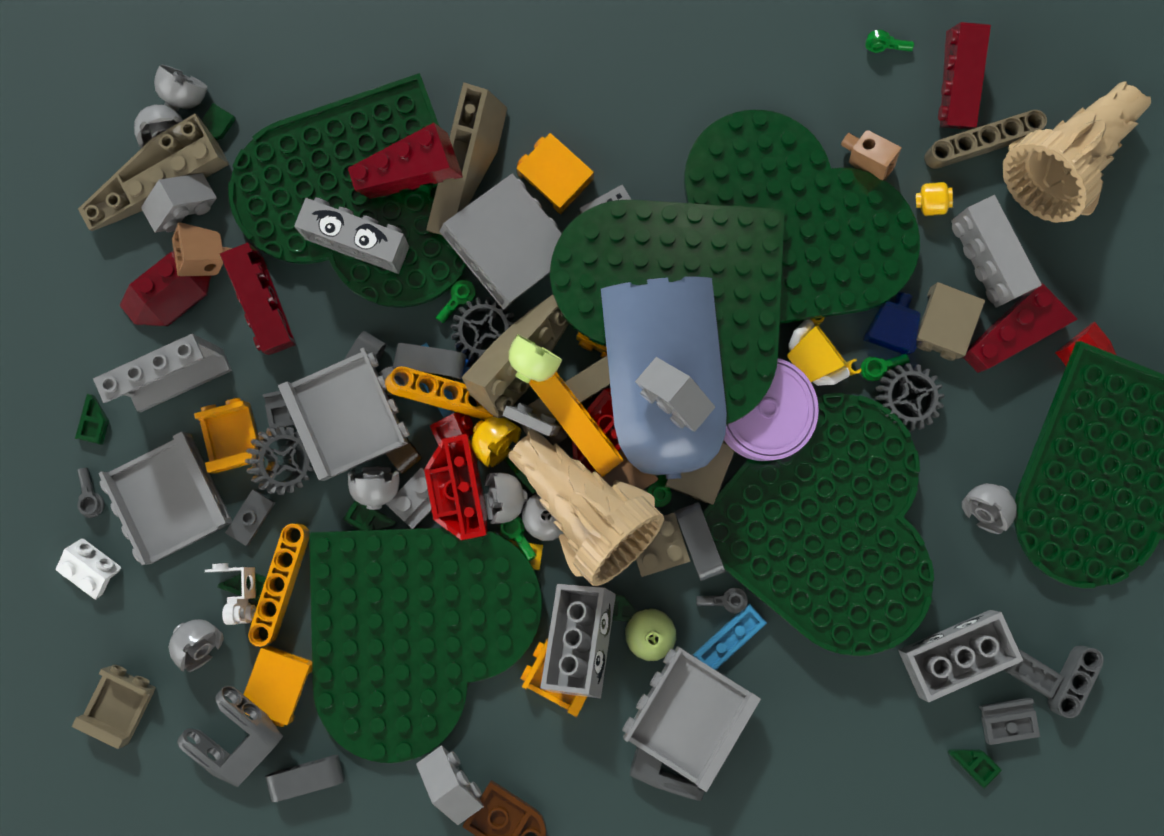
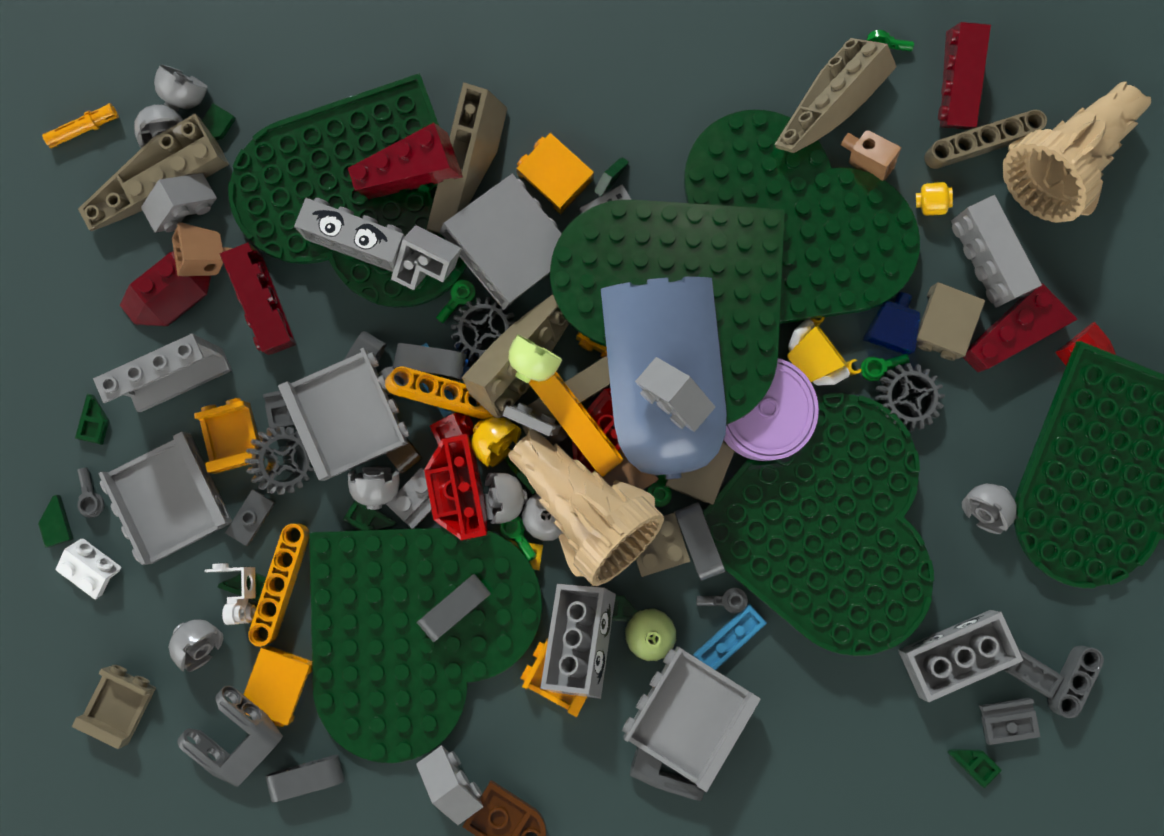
(54, 523): none -> dark green tile
(76, 127): none -> light orange pin
(424, 255): none -> light grey brick
(453, 608): none -> dark grey beam
(610, 176): none -> dark green tile
(837, 92): none -> dark tan wedge

